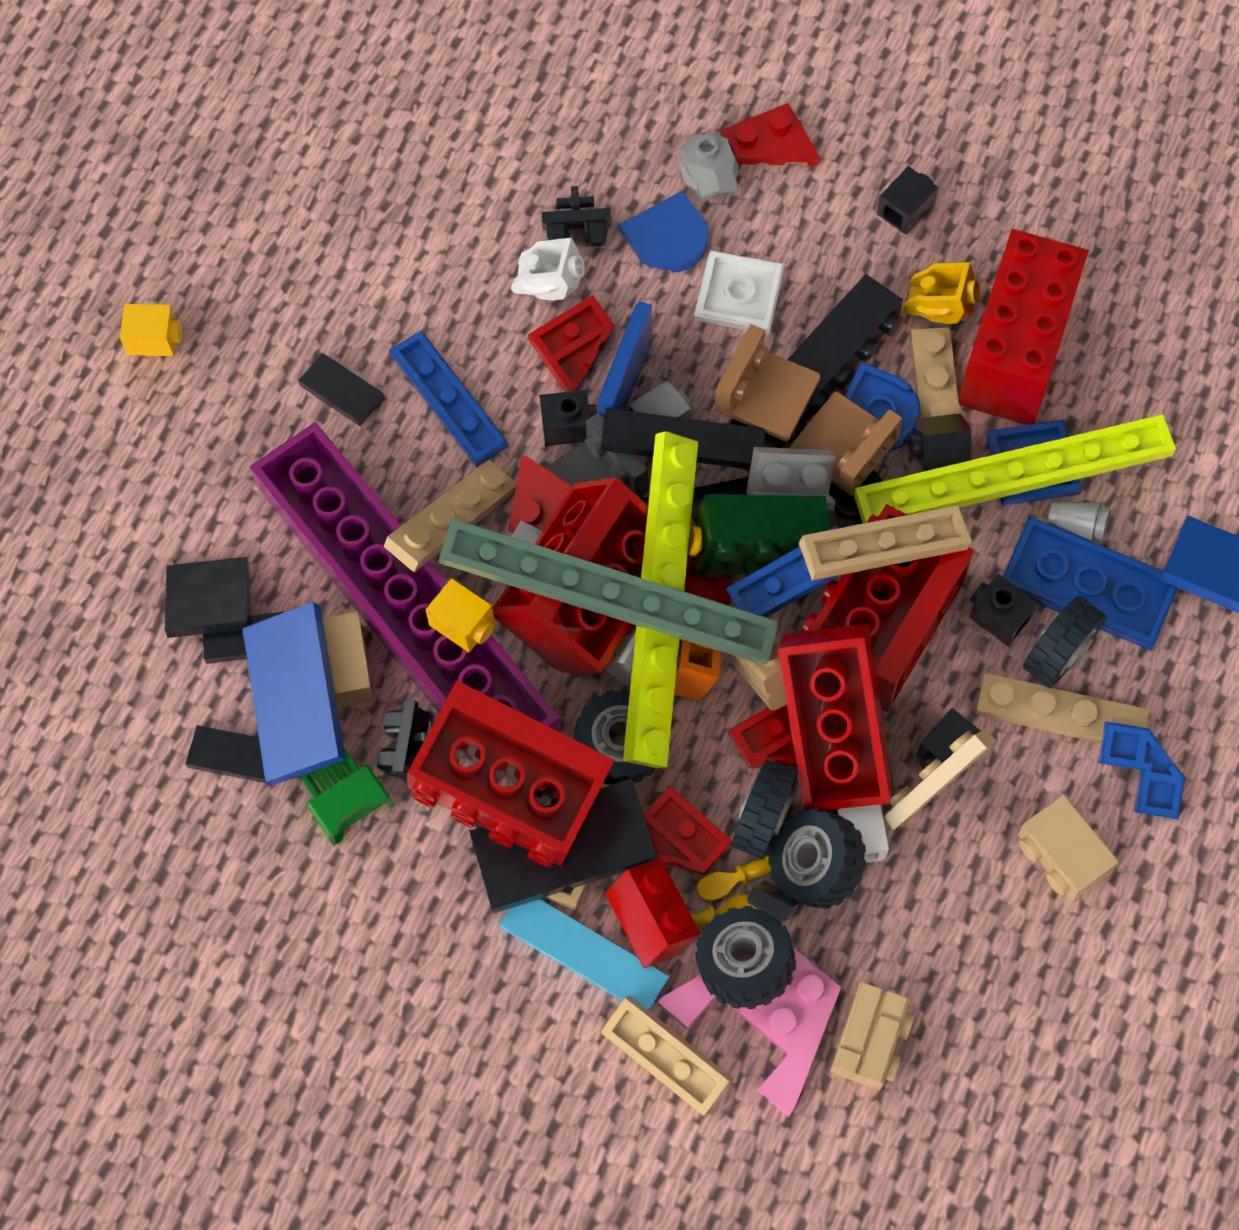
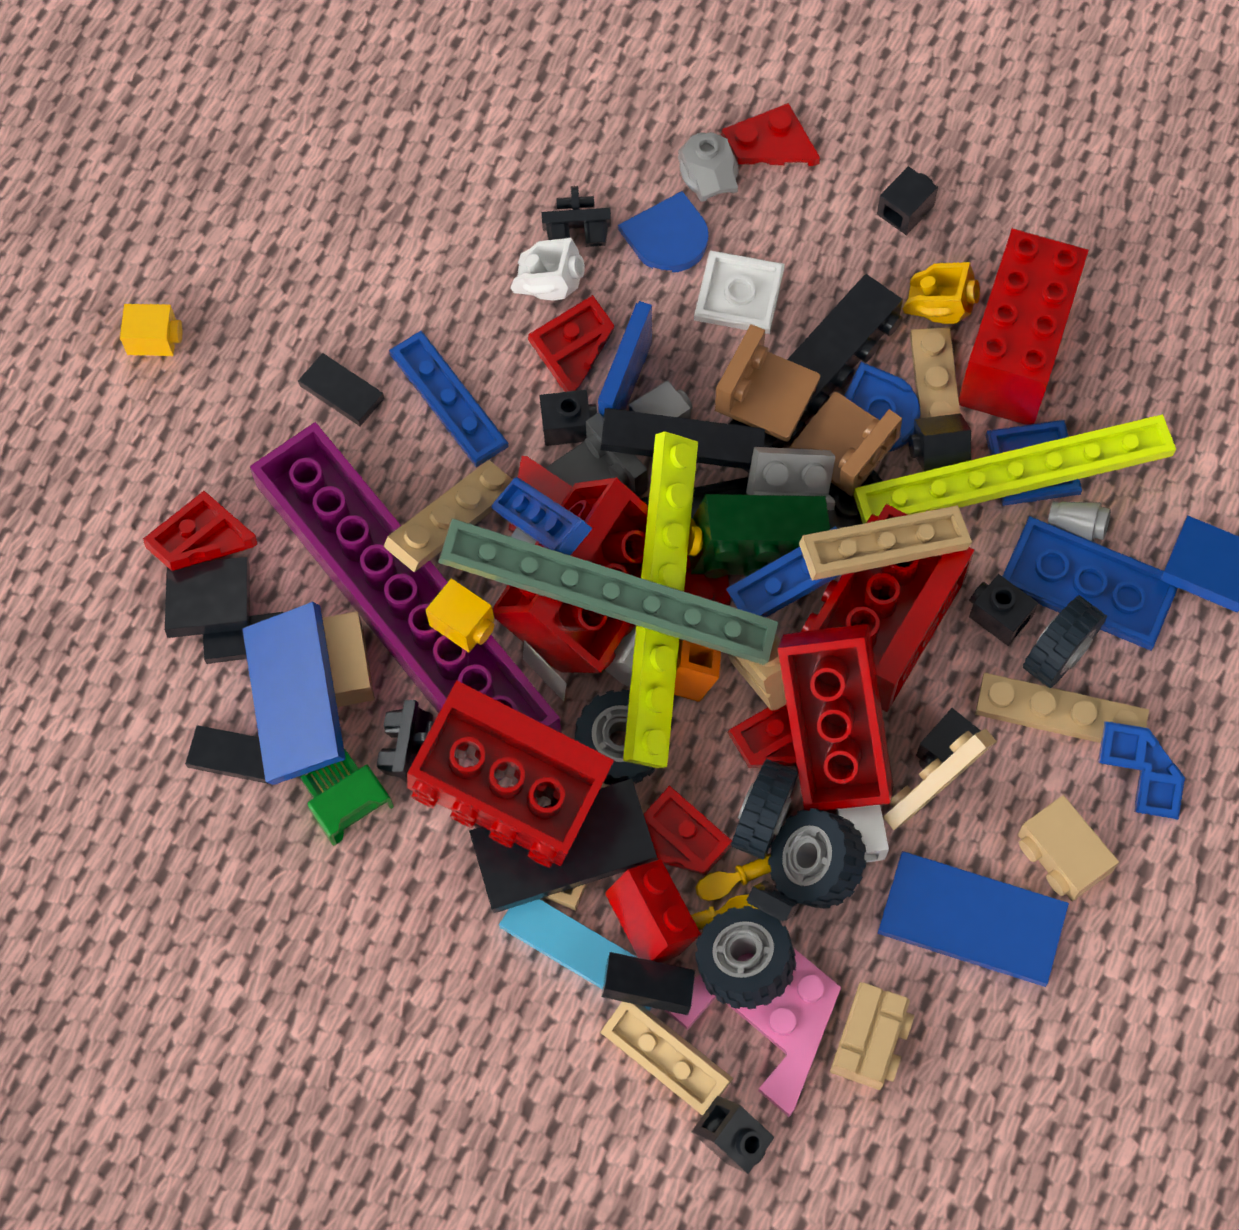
(198, 534): none -> red wing
(541, 517): none -> blue tile
(549, 676): none -> white sticker
(648, 983): none -> black tile
(733, 1134): none -> black brick
(973, 918): none -> blue tile

